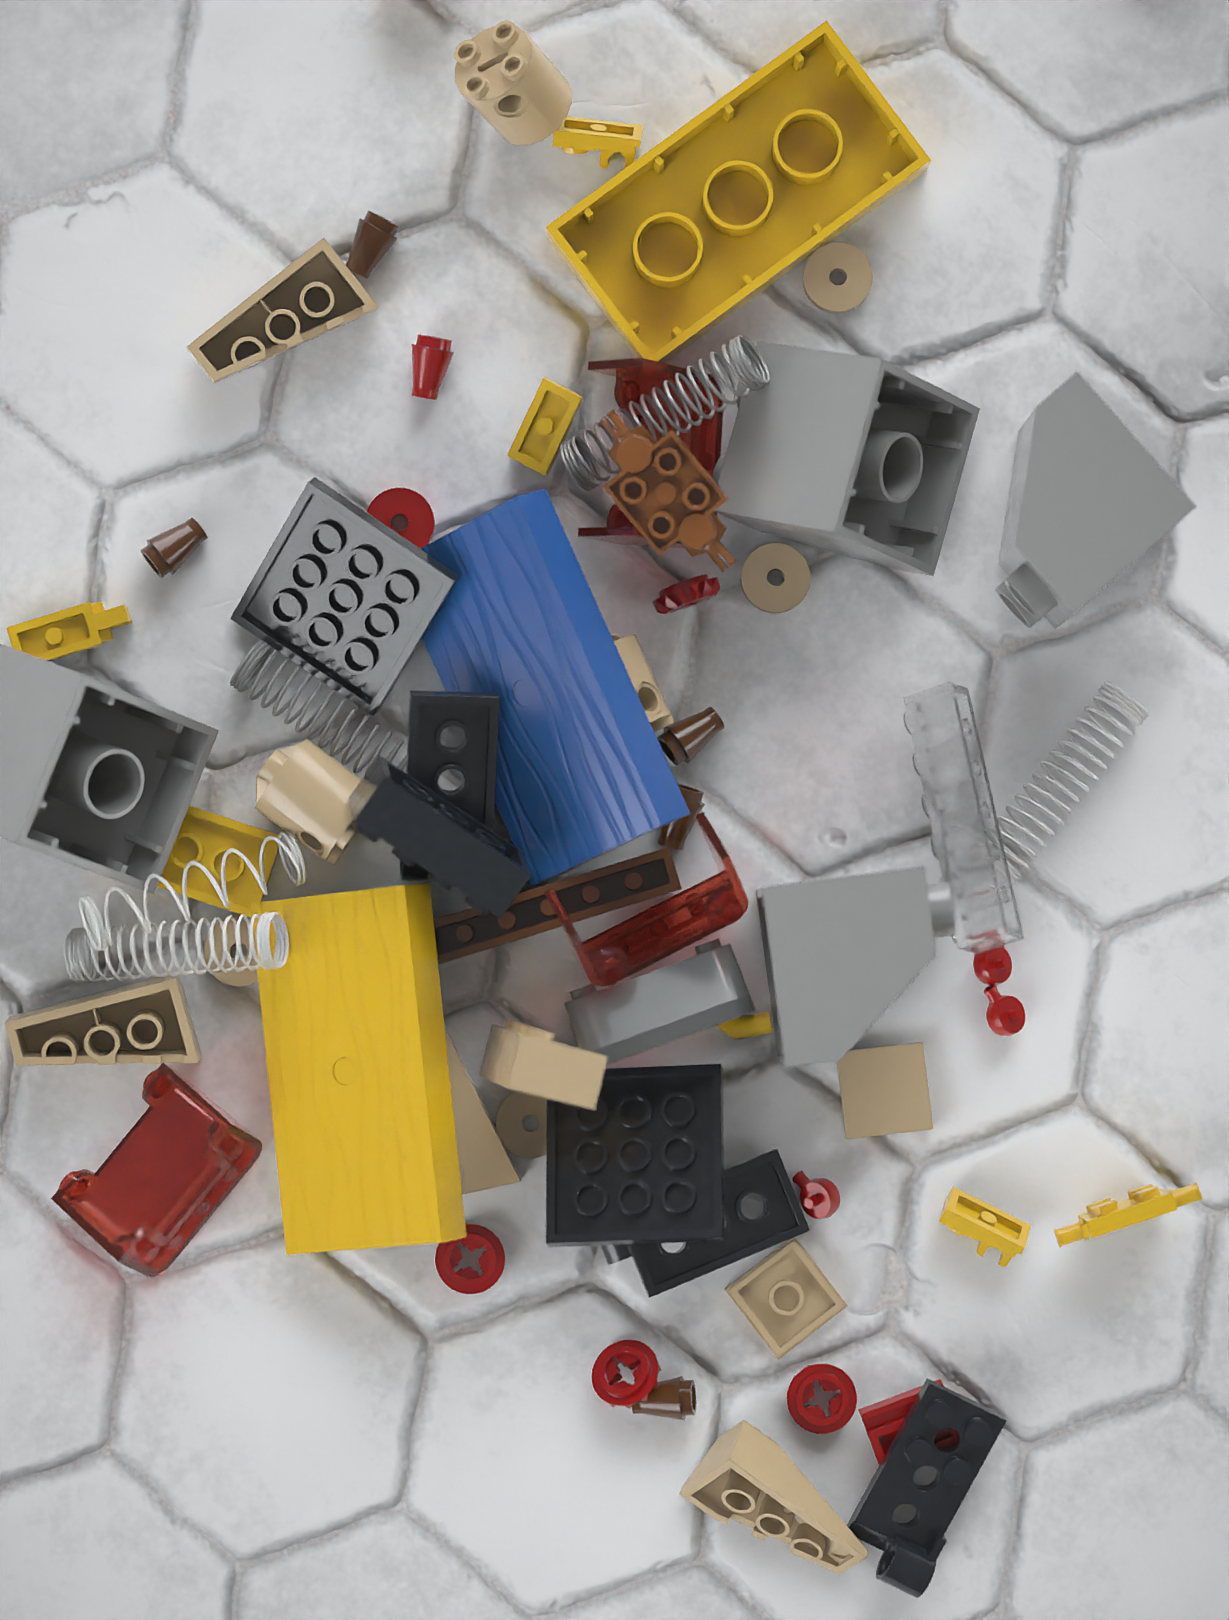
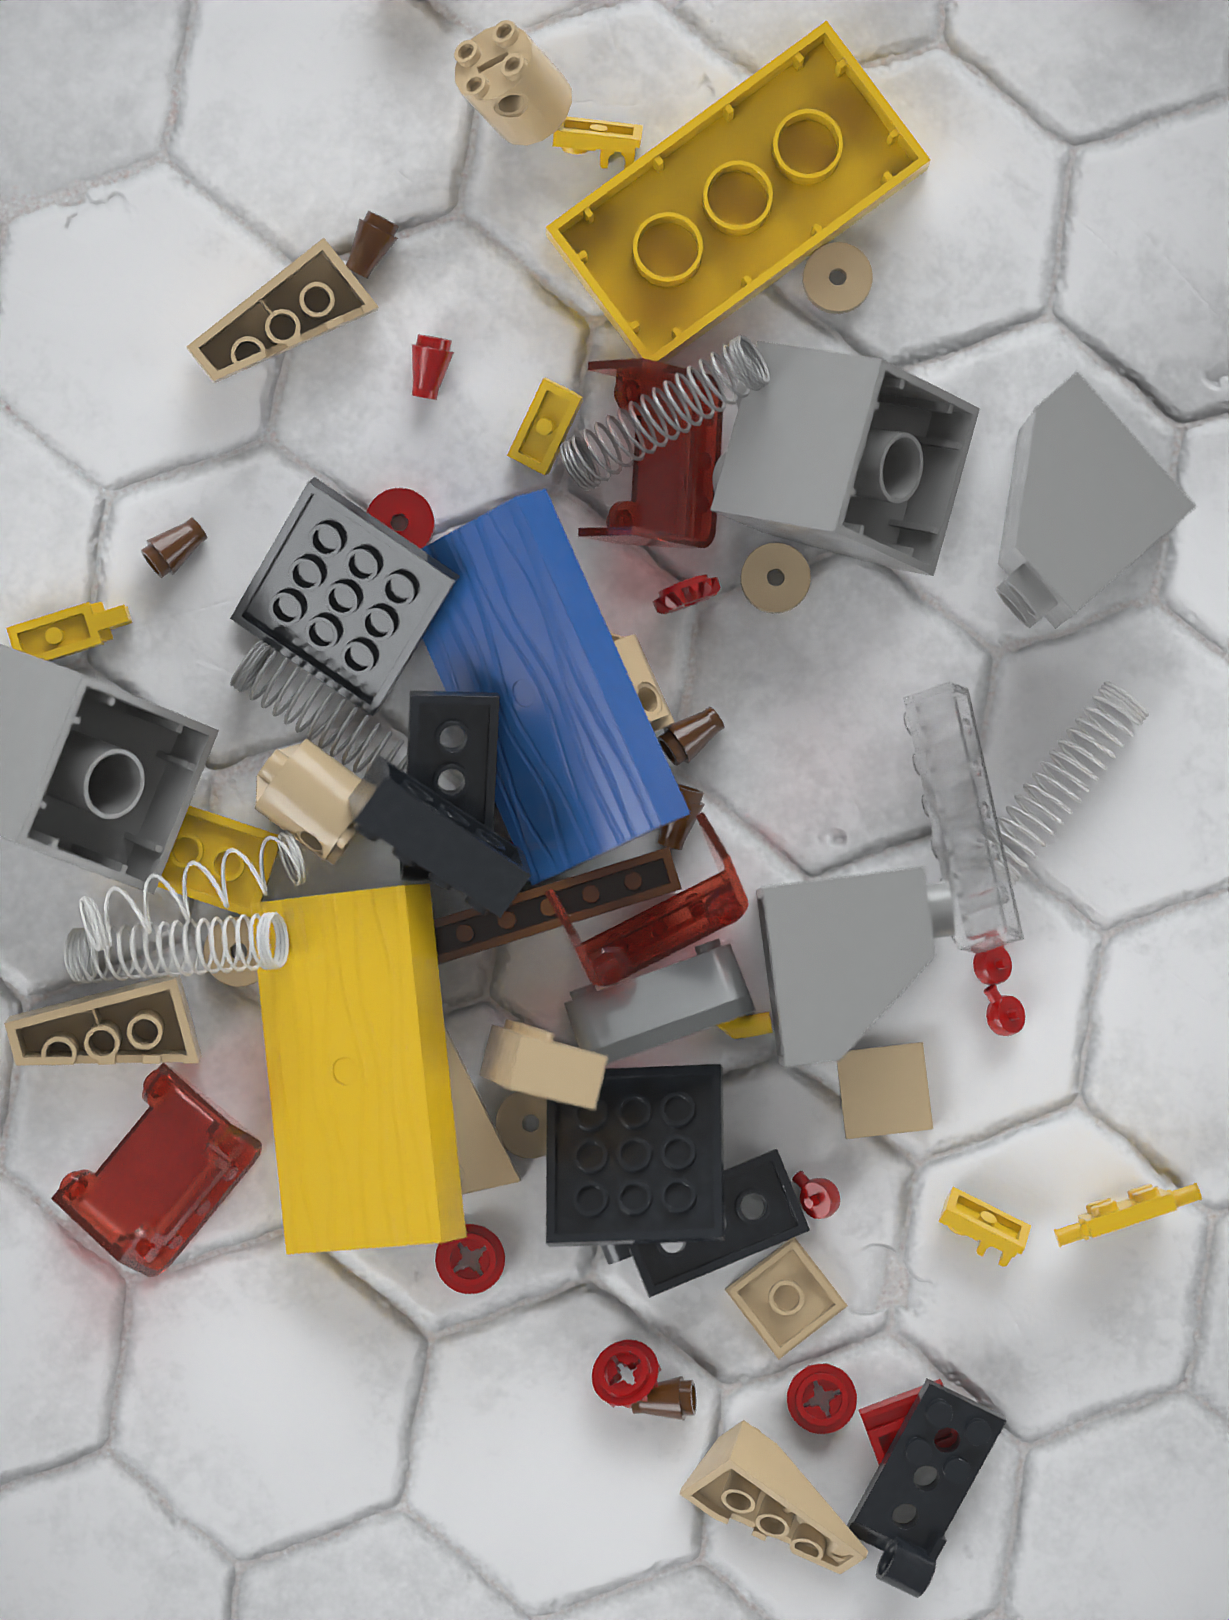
(666, 492): dark orange piece -> none

